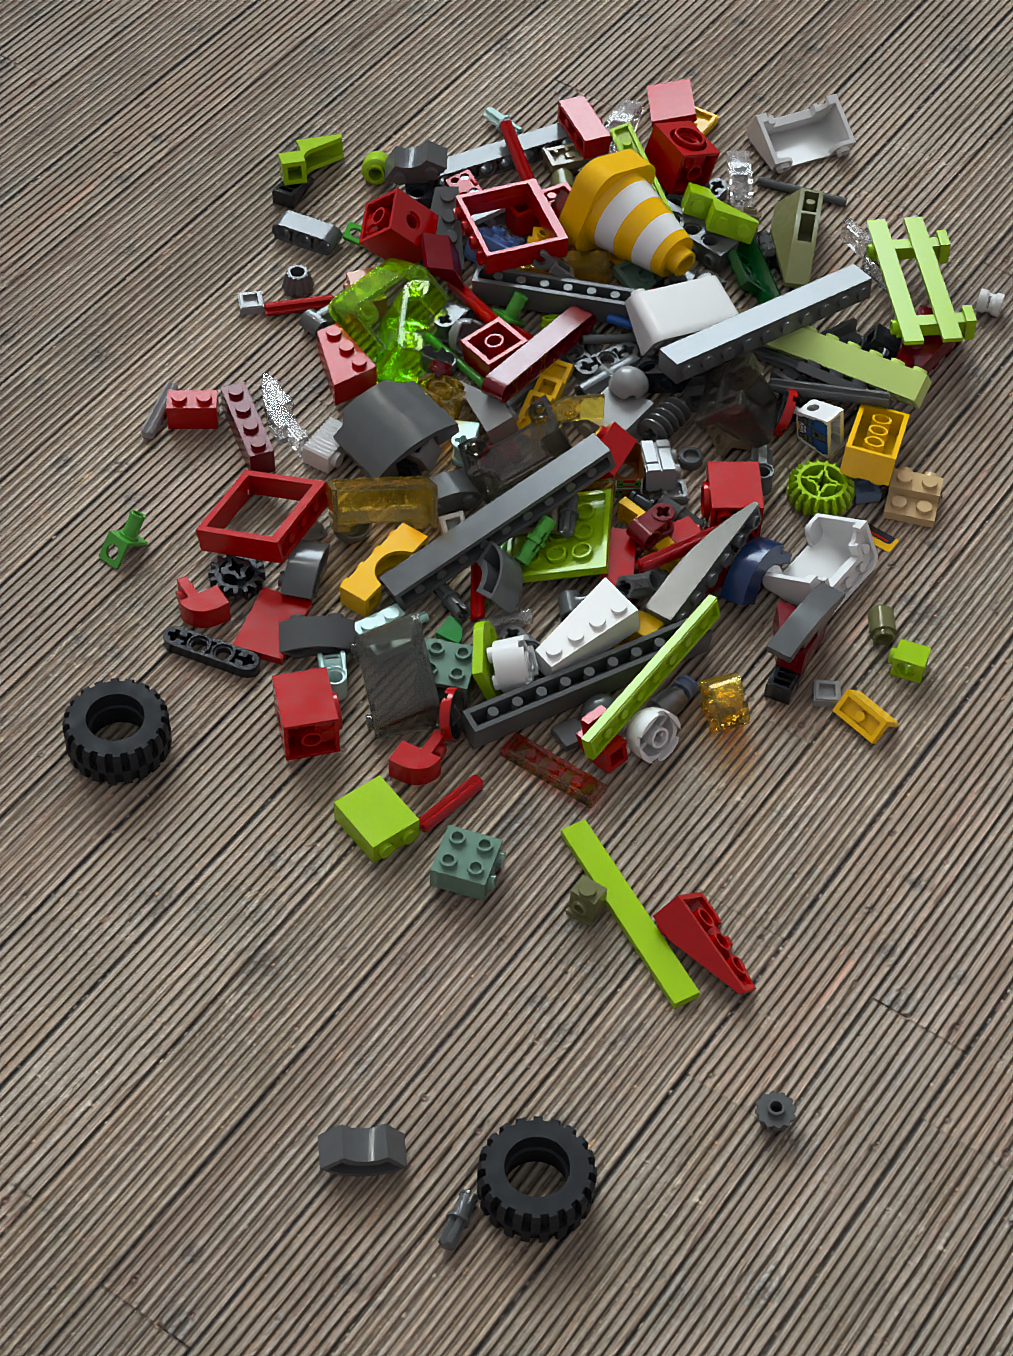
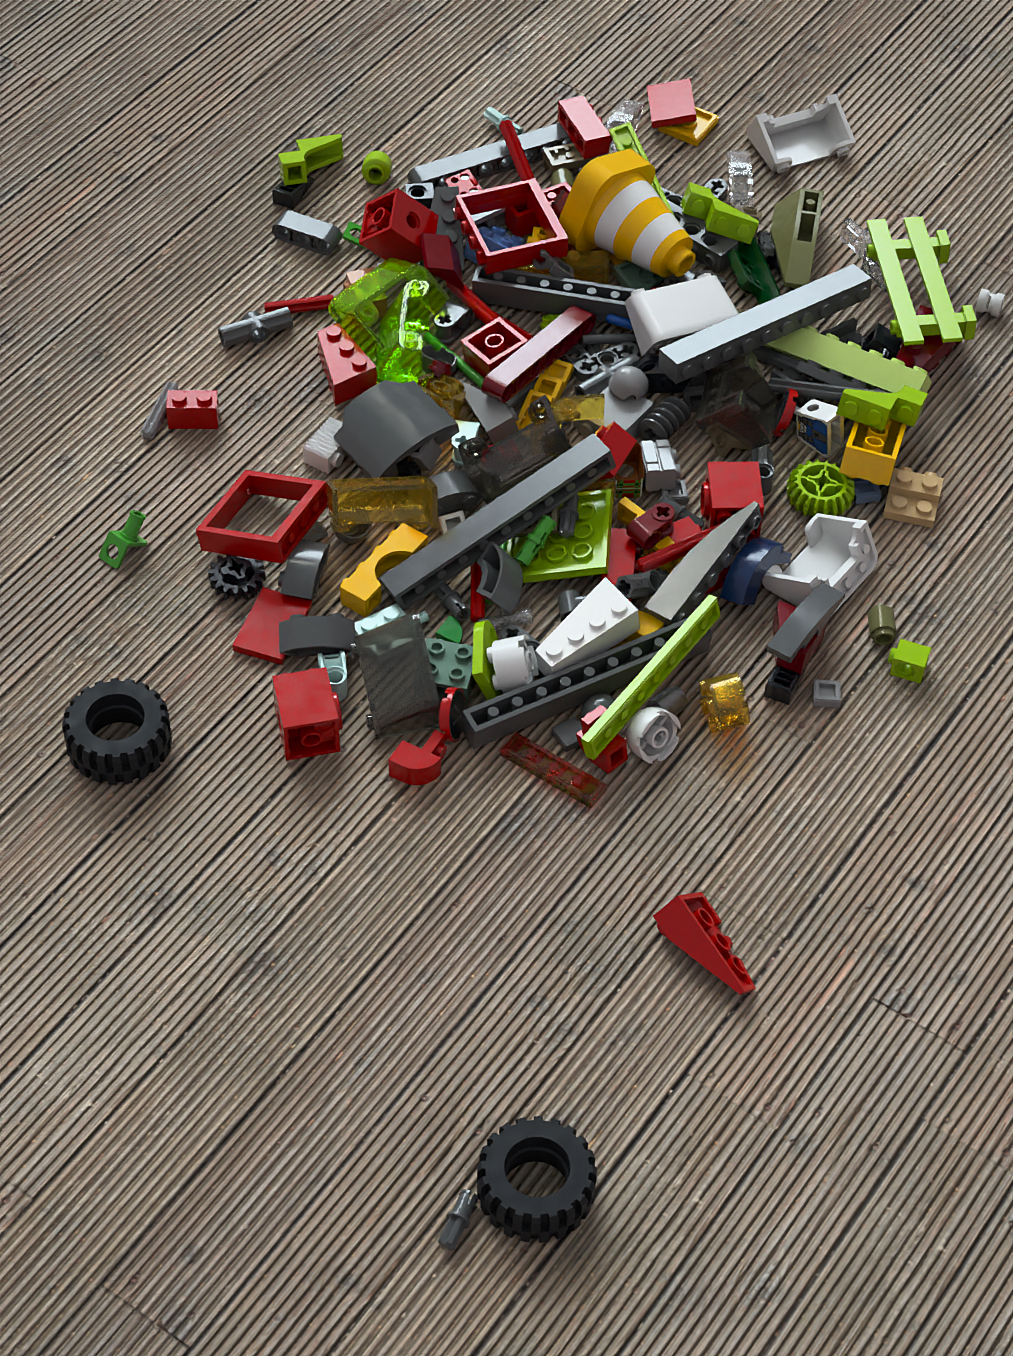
(202, 608): red brick -> none
(209, 655): black beam -> none
(247, 428): brick -> none
(250, 303): light grey tile -> none
(255, 327): none -> dark grey piece
(280, 416): clear slope -> none
(297, 281): dark grey piece -> none
(316, 320): dark grey piece -> none
(362, 1150): dark grey brick -> none
(376, 819): lime brick -> none
(416, 163): dark grey brick -> none
(450, 803): red axle -> none
(460, 330): light grey hair -> none
(467, 863): sand green brick -> none
(511, 313): bright green bracket -> none
(587, 901): olive brick -> none
(631, 915): lime tile -> none
(642, 501): black bush -> none
(680, 155): red brick -> none
(687, 684): sand blue bush -> none
(690, 458): dark grey tile -> none
(775, 1111): dark grey piece -> none
(790, 188): dark grey bar -> none
(864, 715): yellow panel -> none
(878, 408): none -> lime arch
(882, 539): sticker -> none

